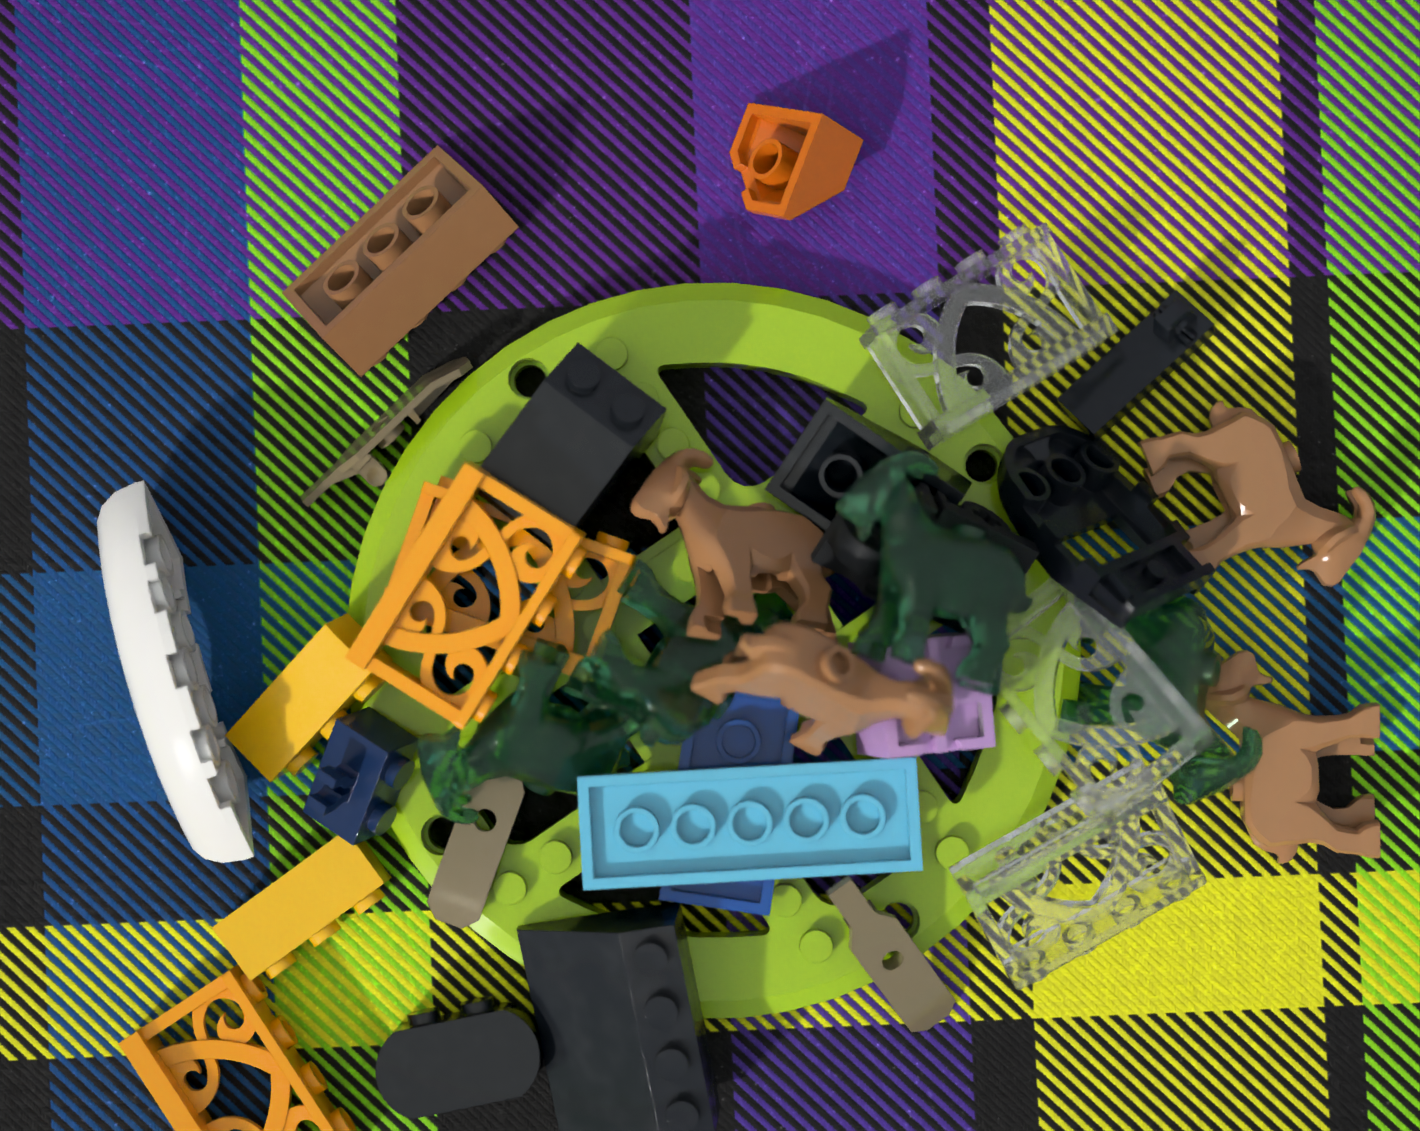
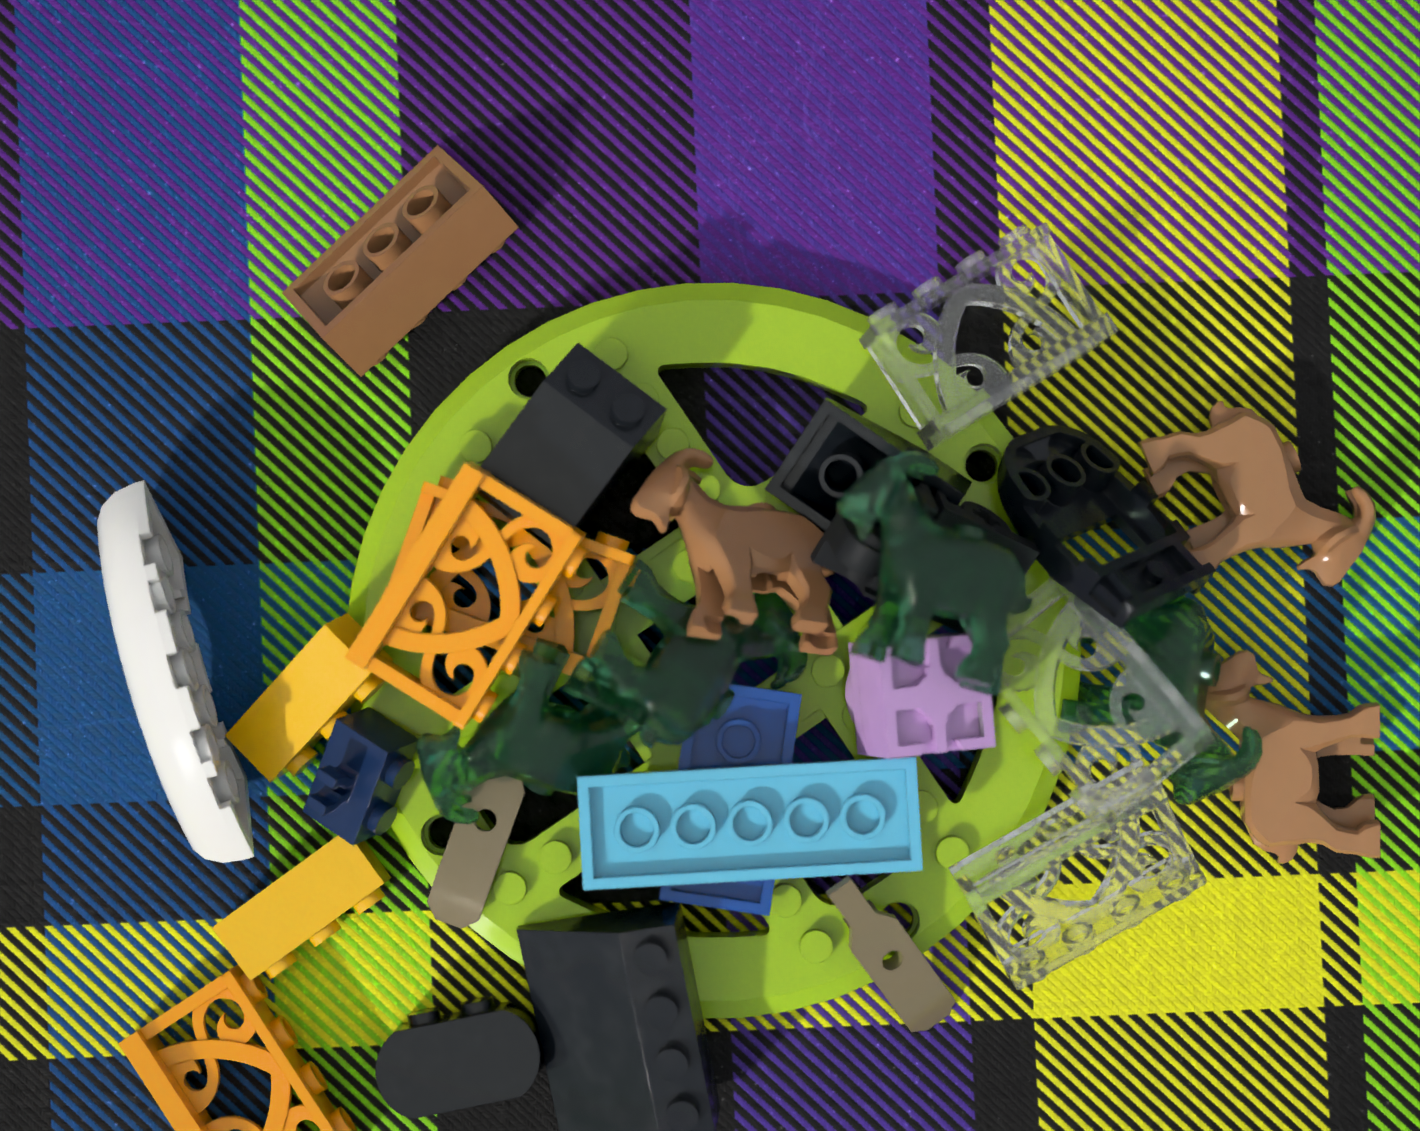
(359, 459): dark tan piece -> none
(791, 159): orange slope -> none
(828, 686): medium nougat animal -> none
(1136, 365): black hinge -> none

